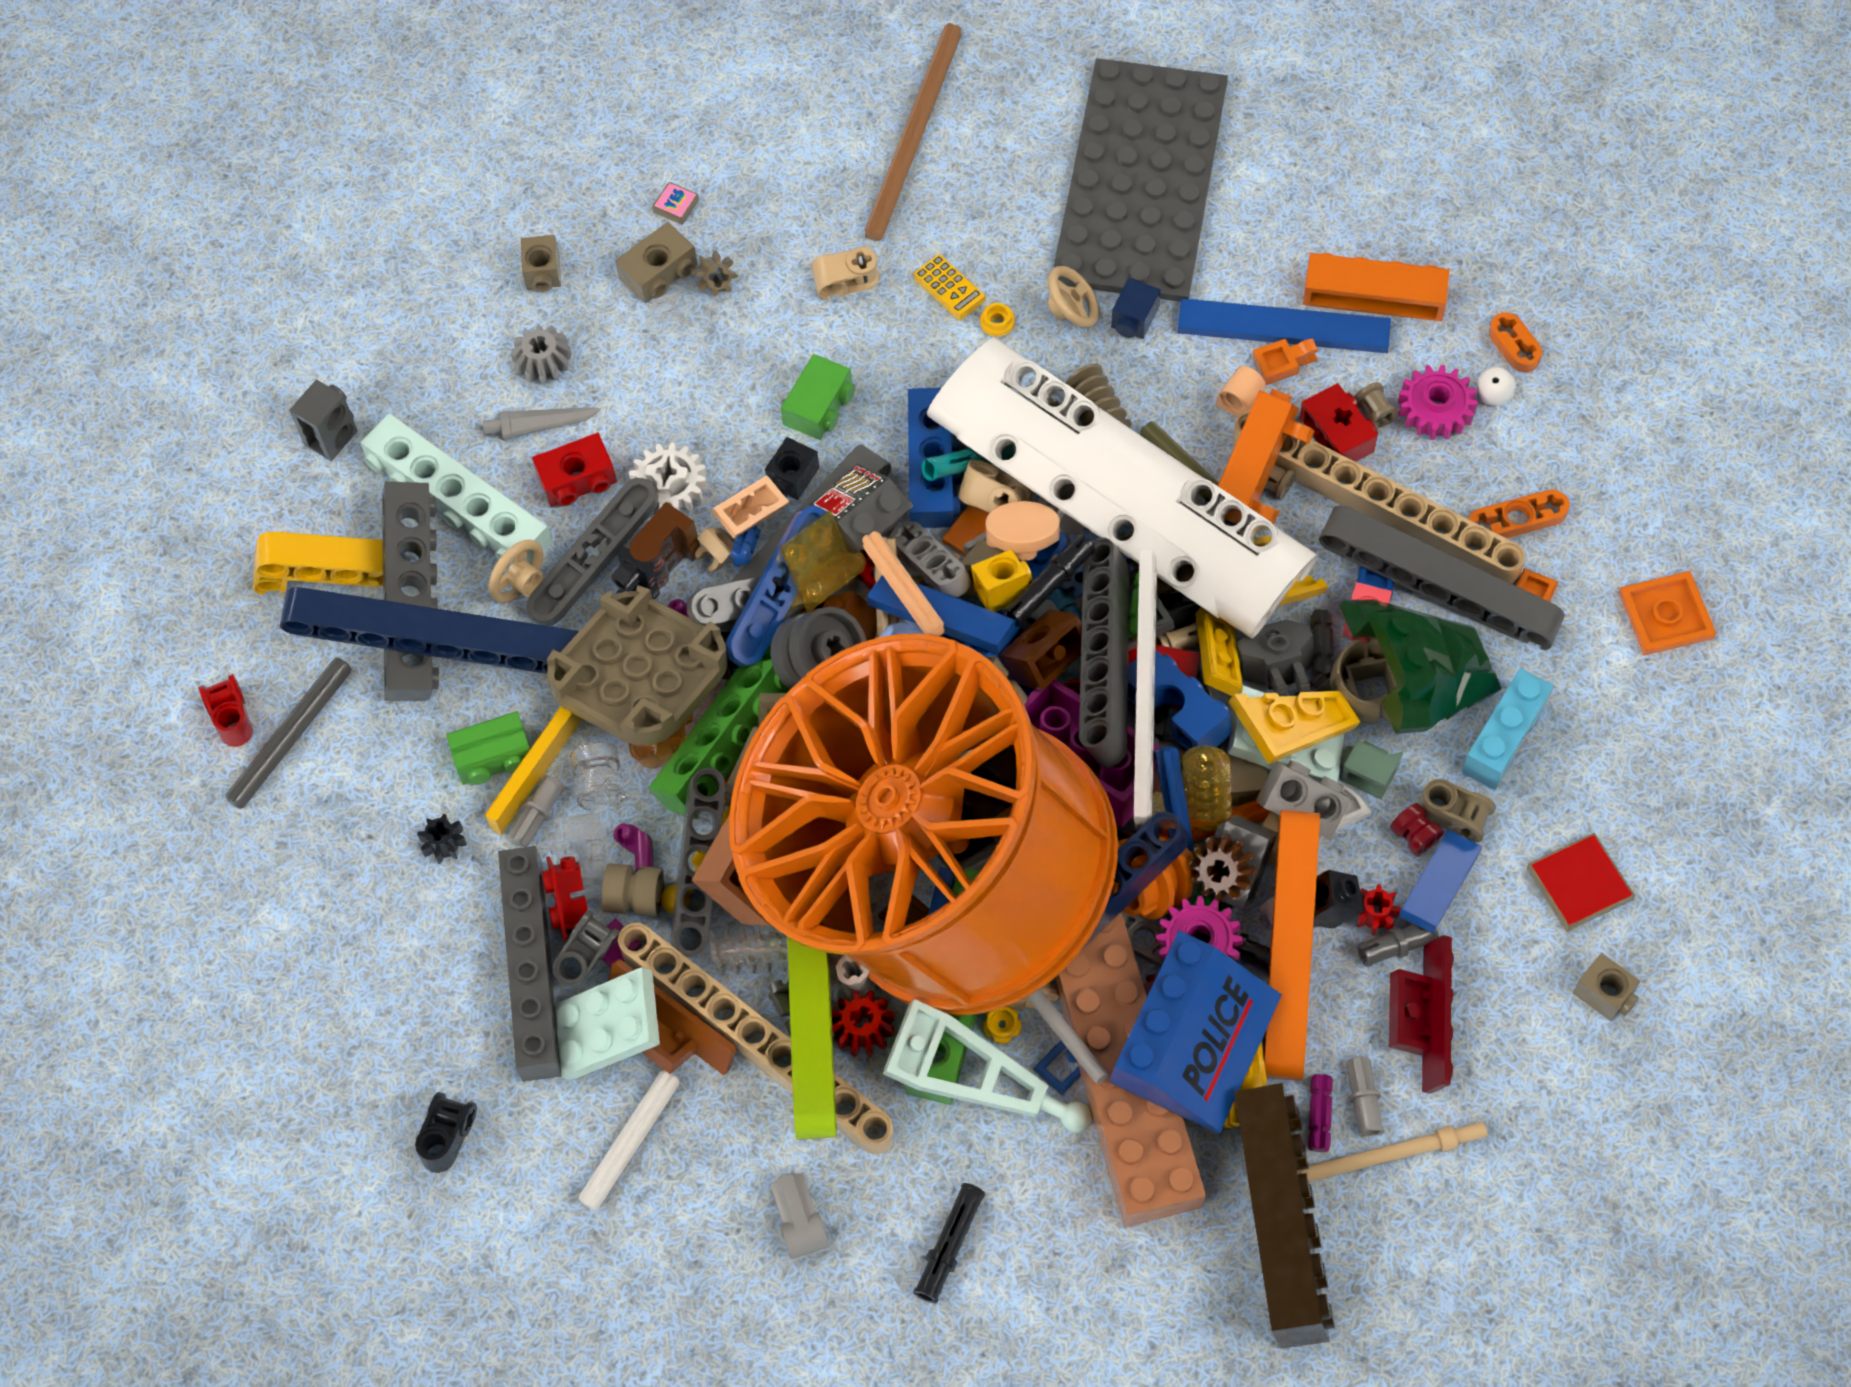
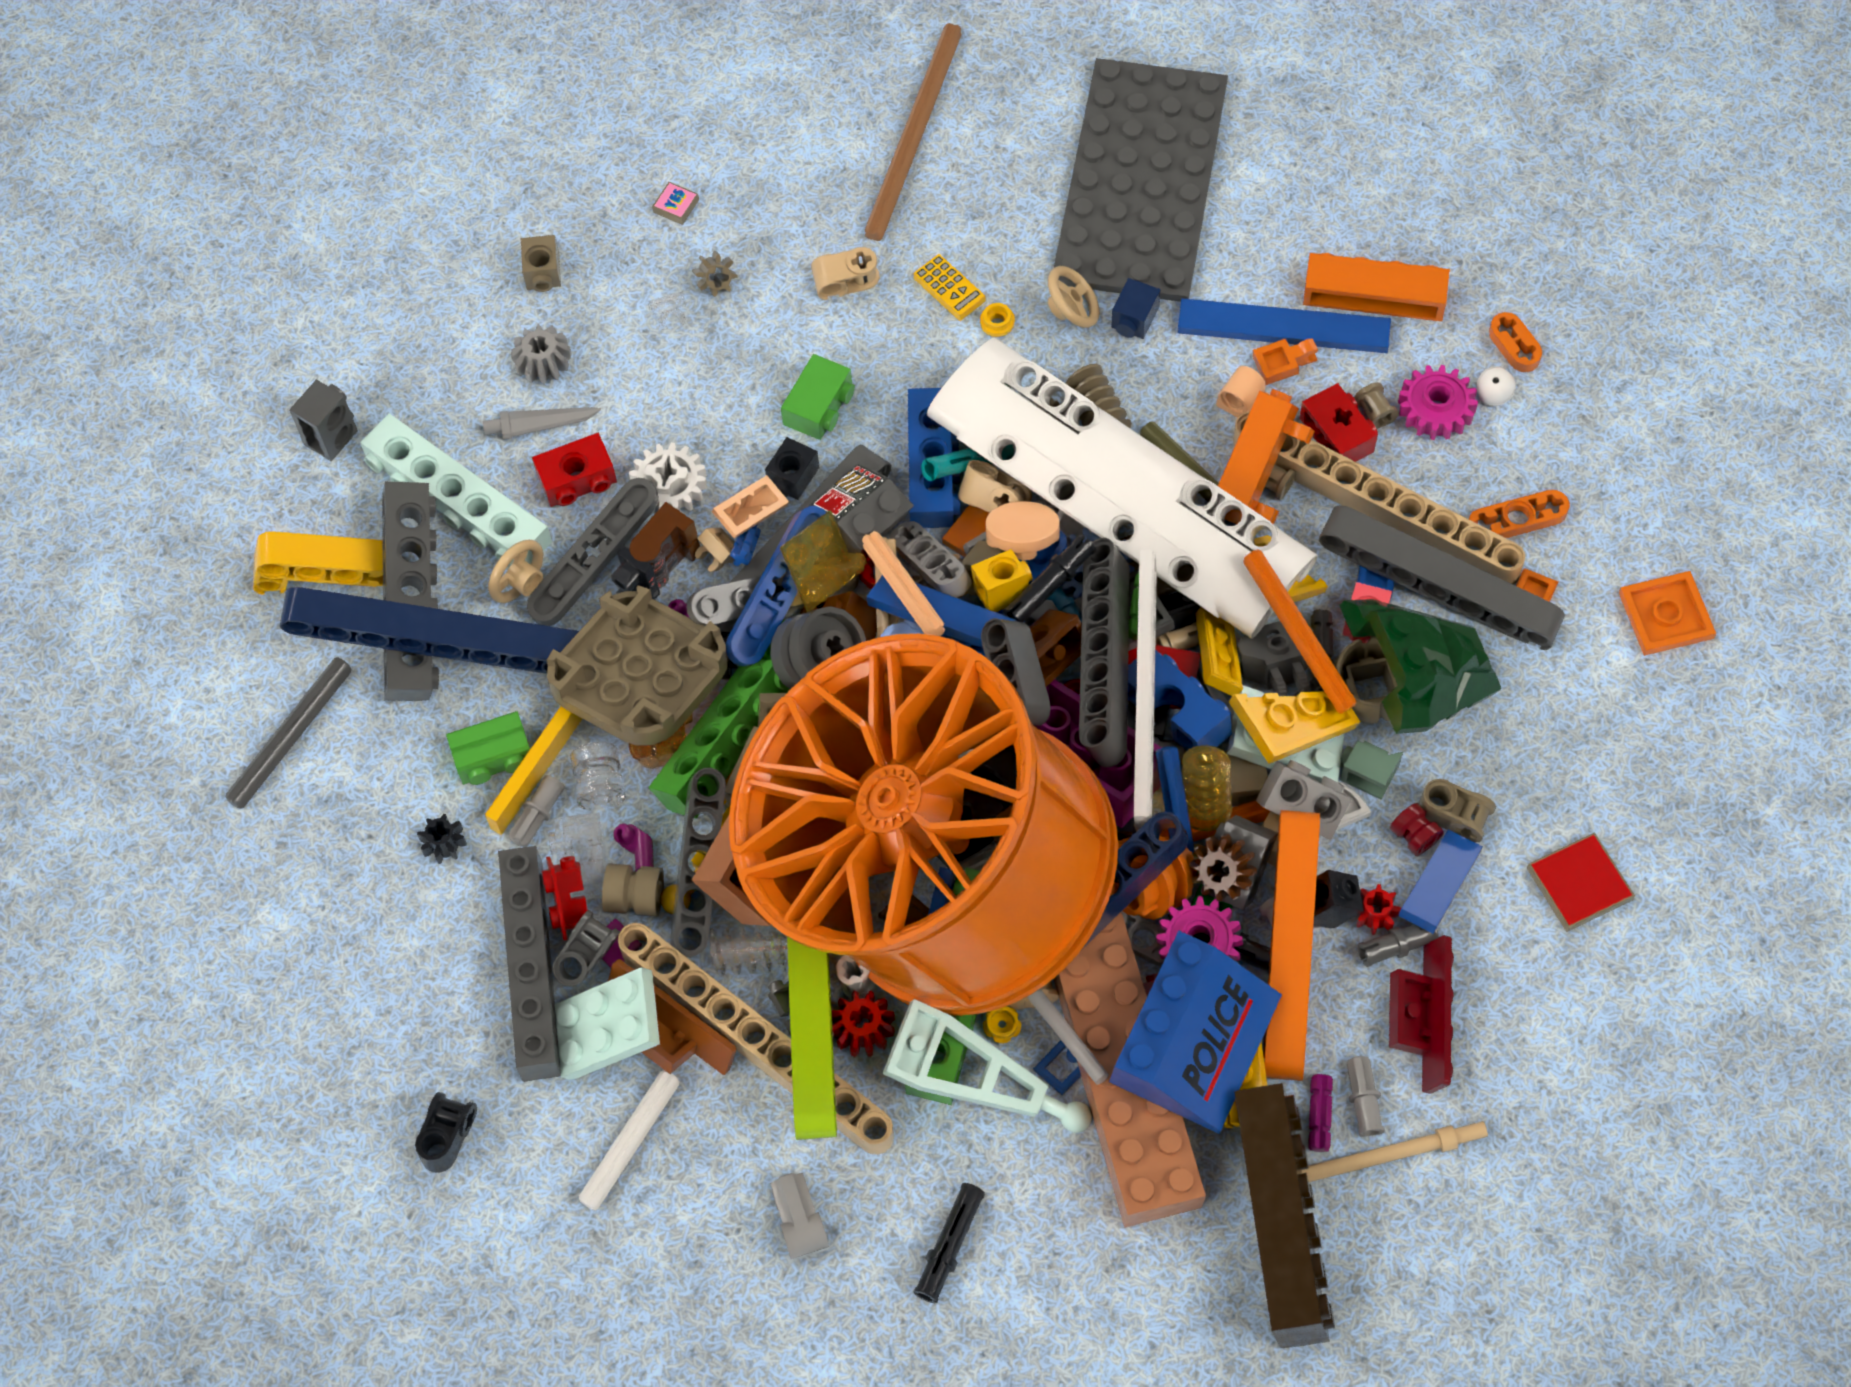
(226, 706): red piece -> none
(663, 247): dark tan brick -> none
(1013, 652): none -> dark grey beam
(1299, 631): none -> orange axle
(1506, 728): medium azure arch -> none
(1607, 972): dark tan brick -> none

